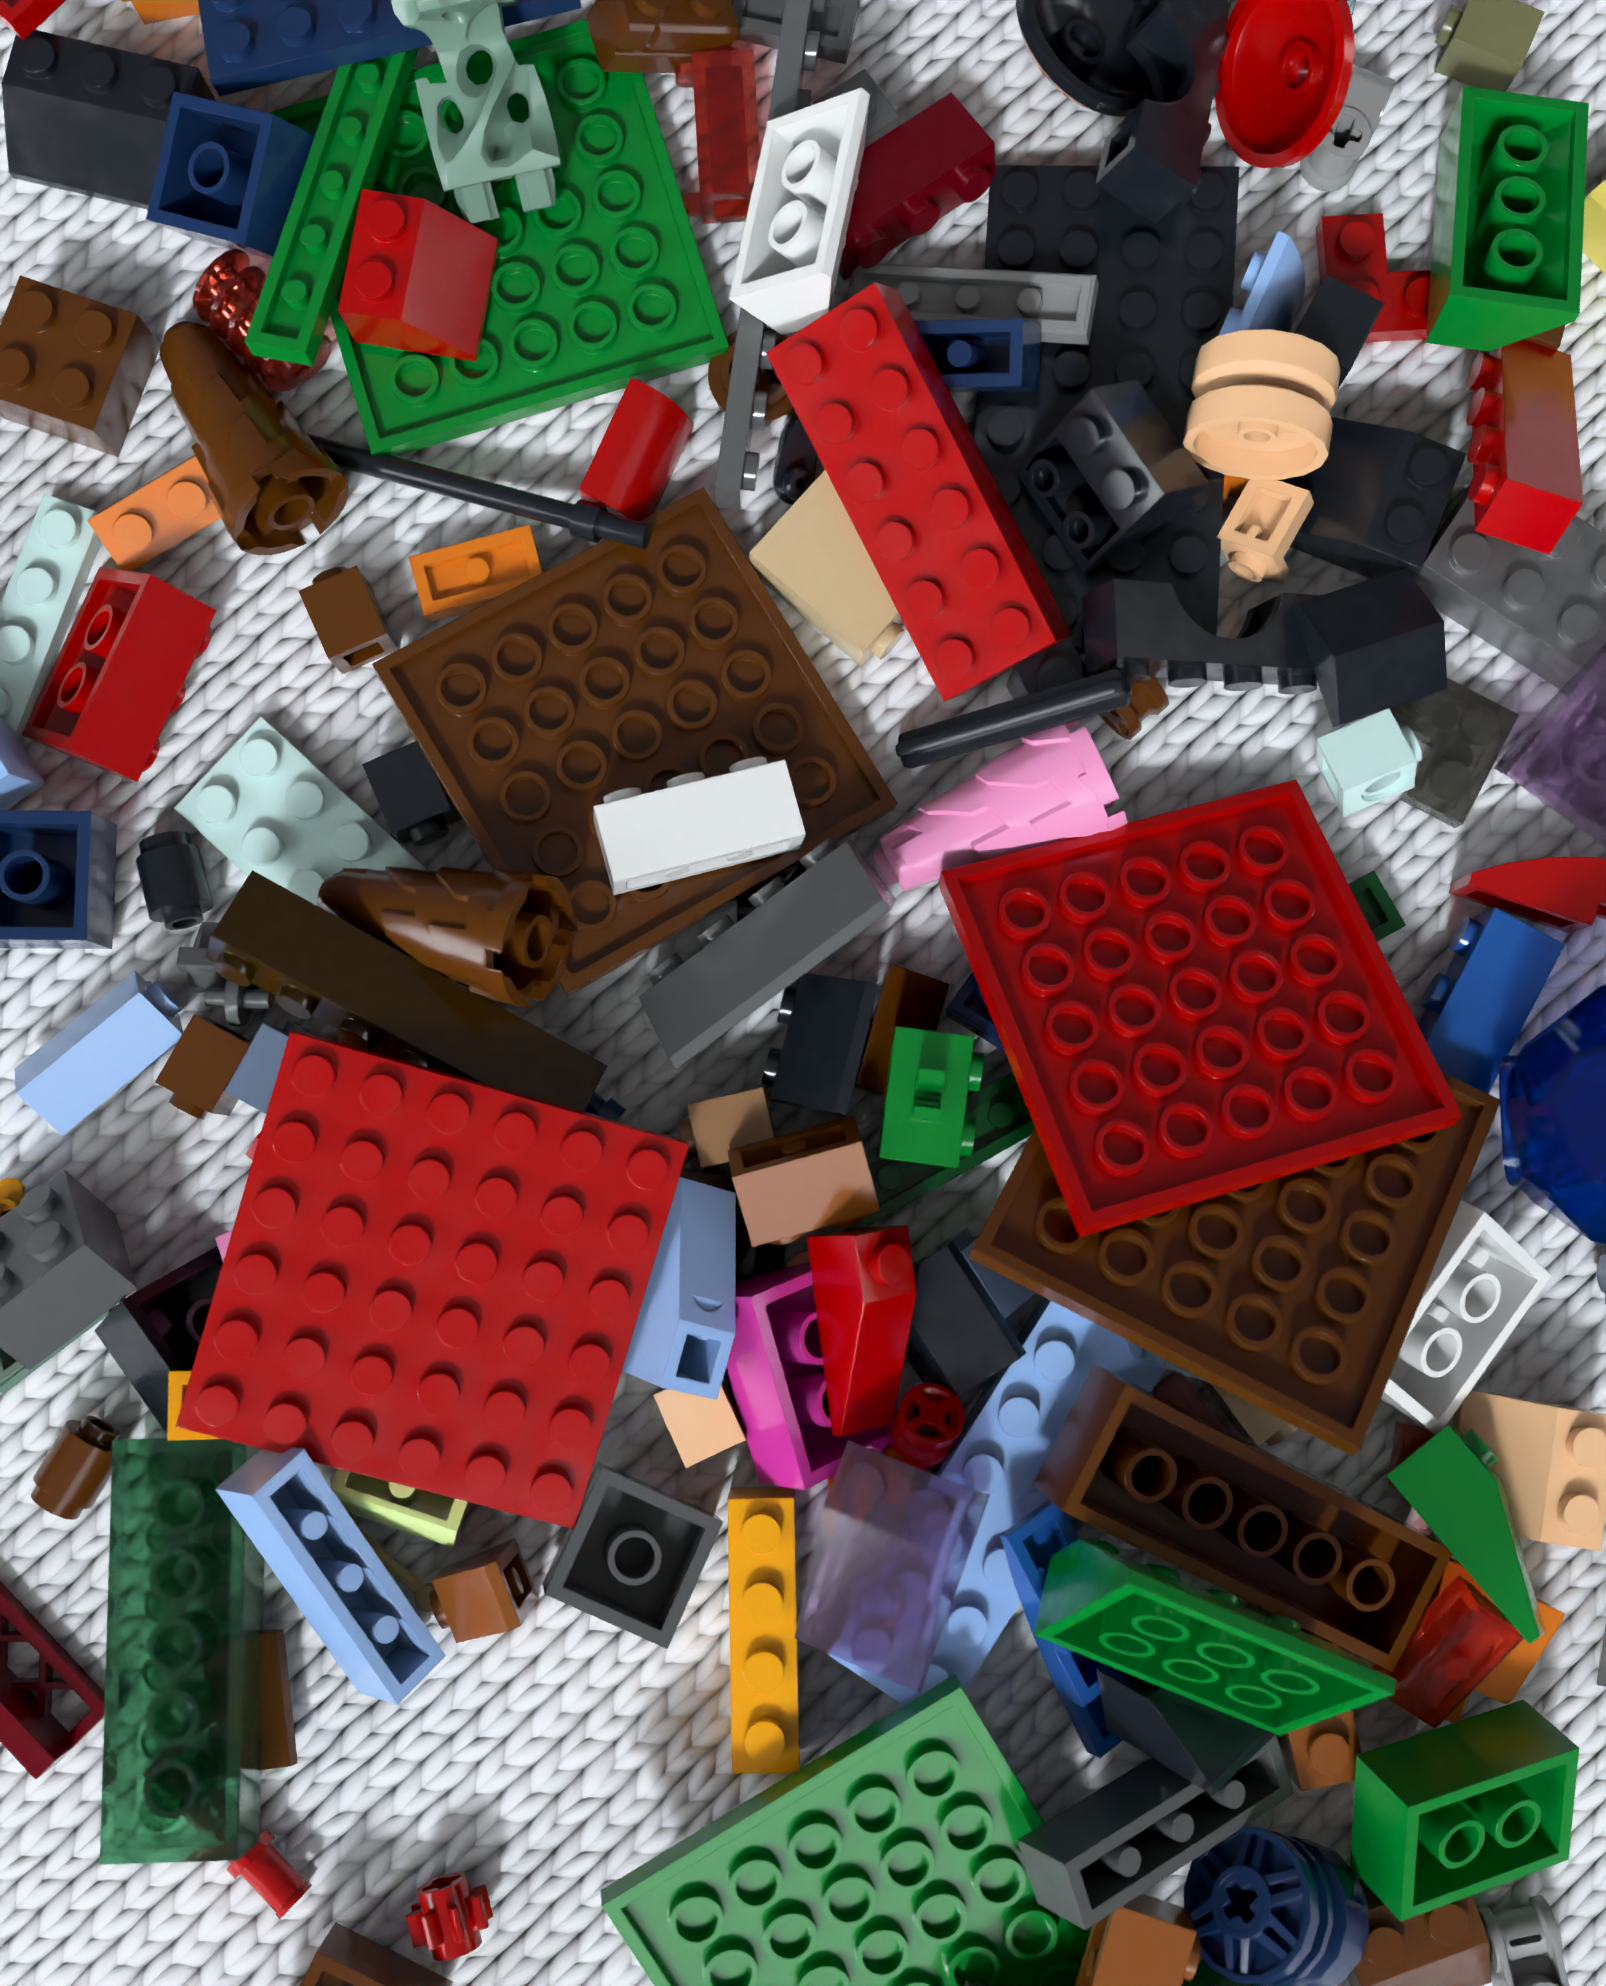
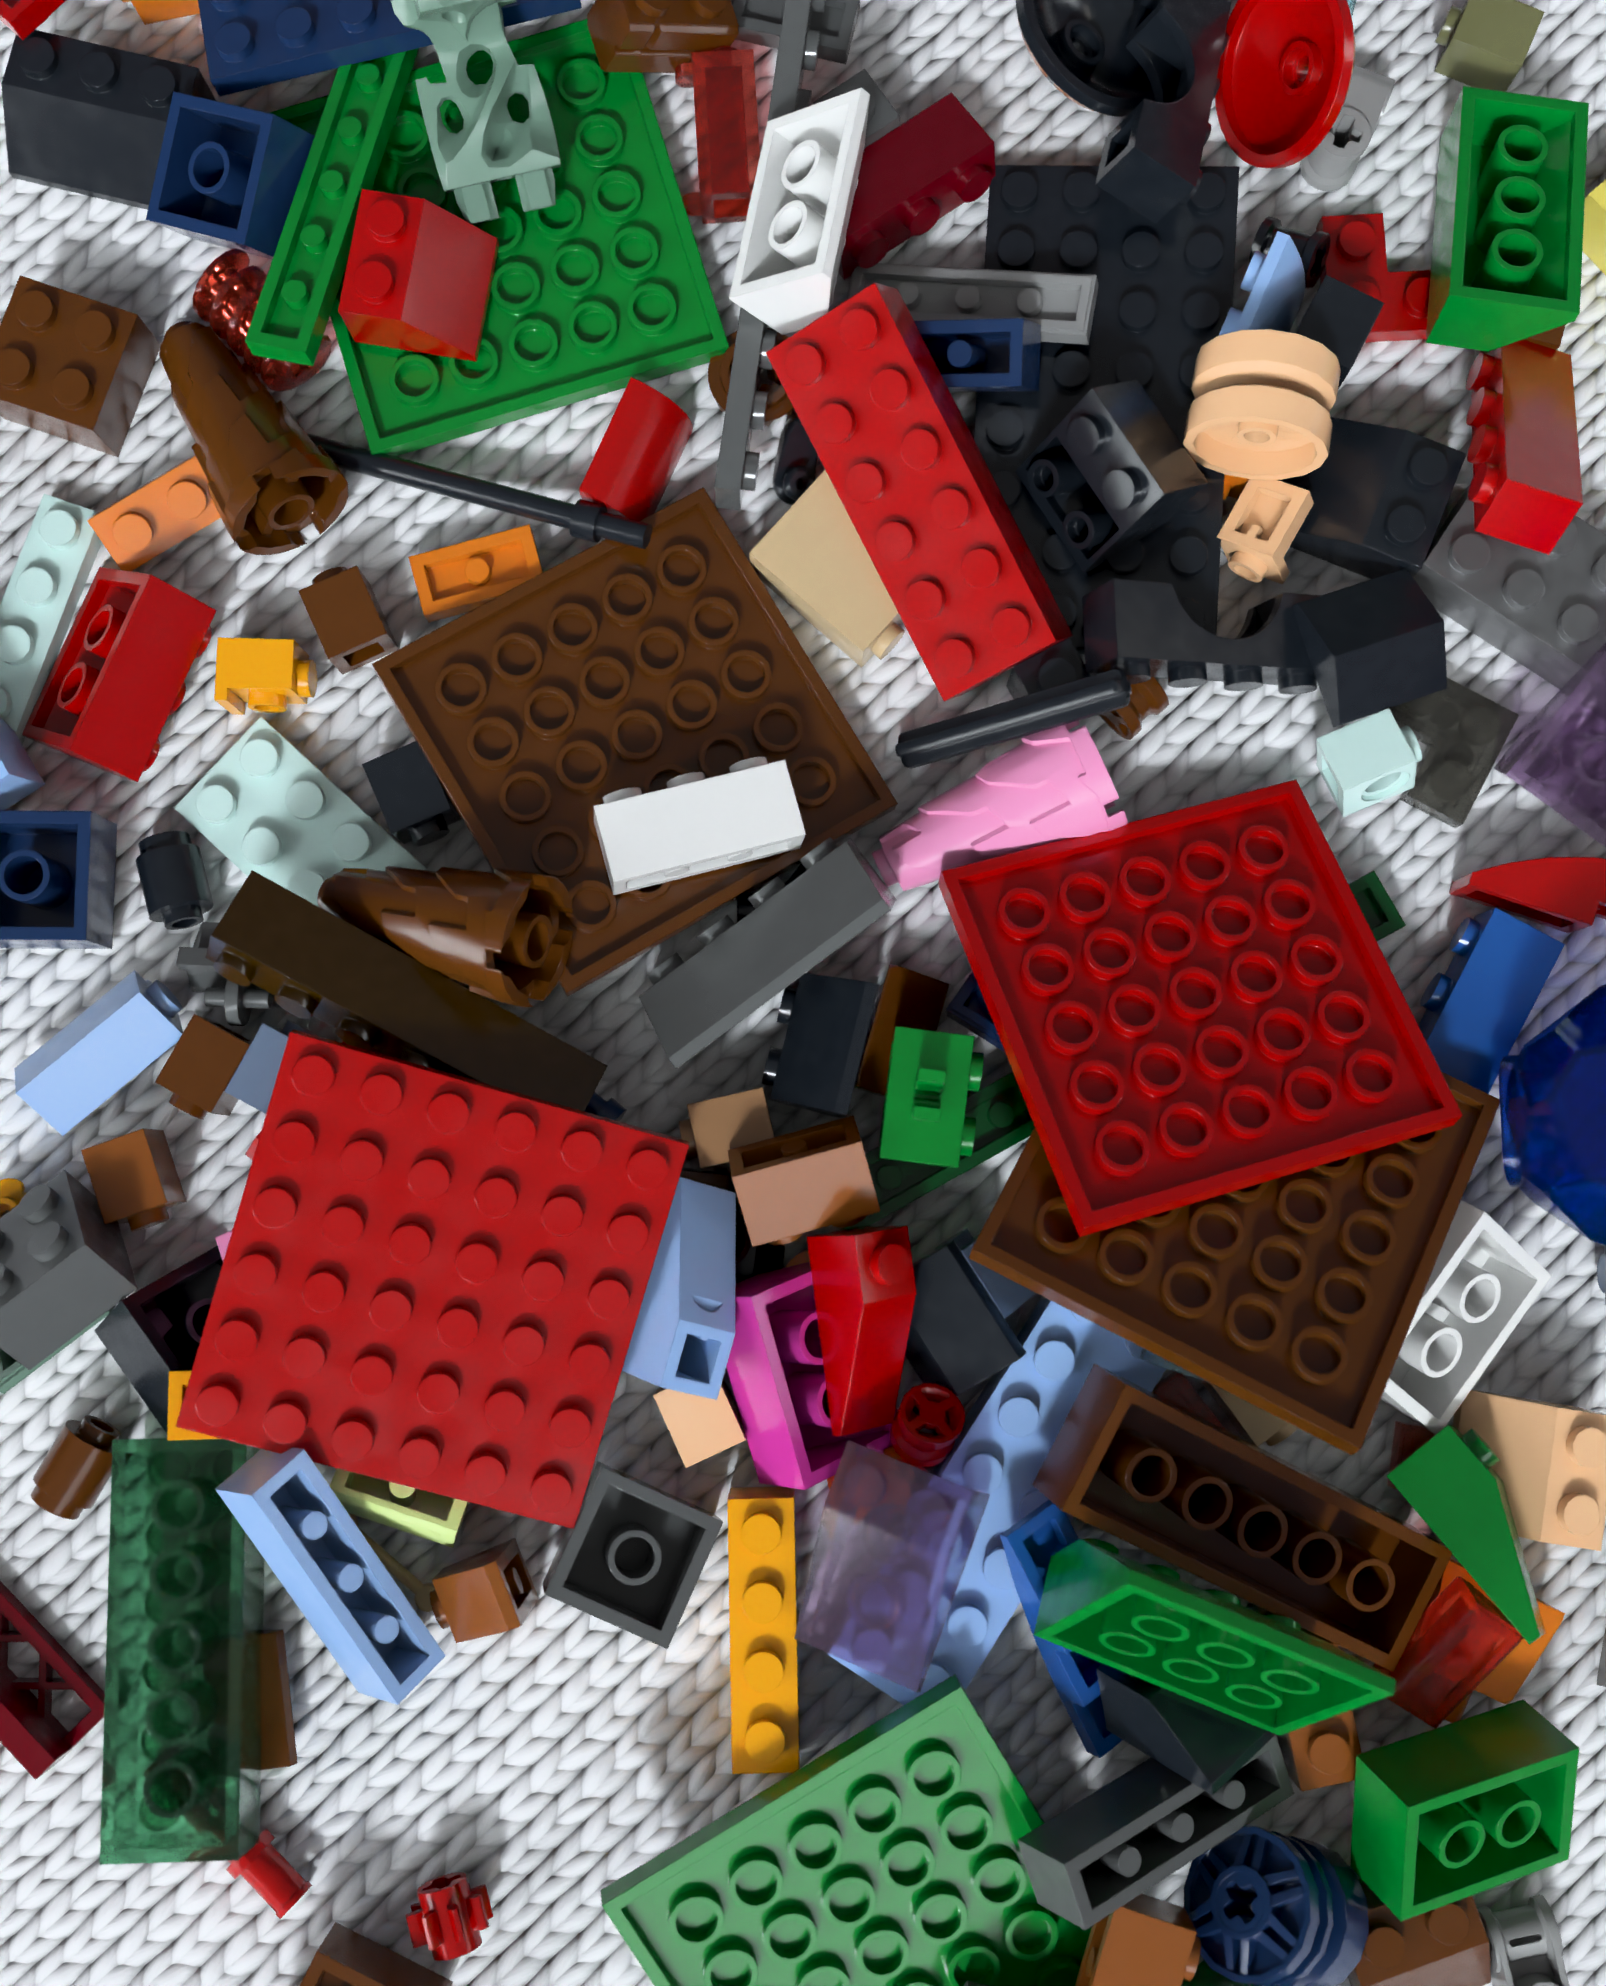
(134, 1178): none -> dark orange brick
(262, 674): none -> light orange brick
(1311, 248): none -> black bush

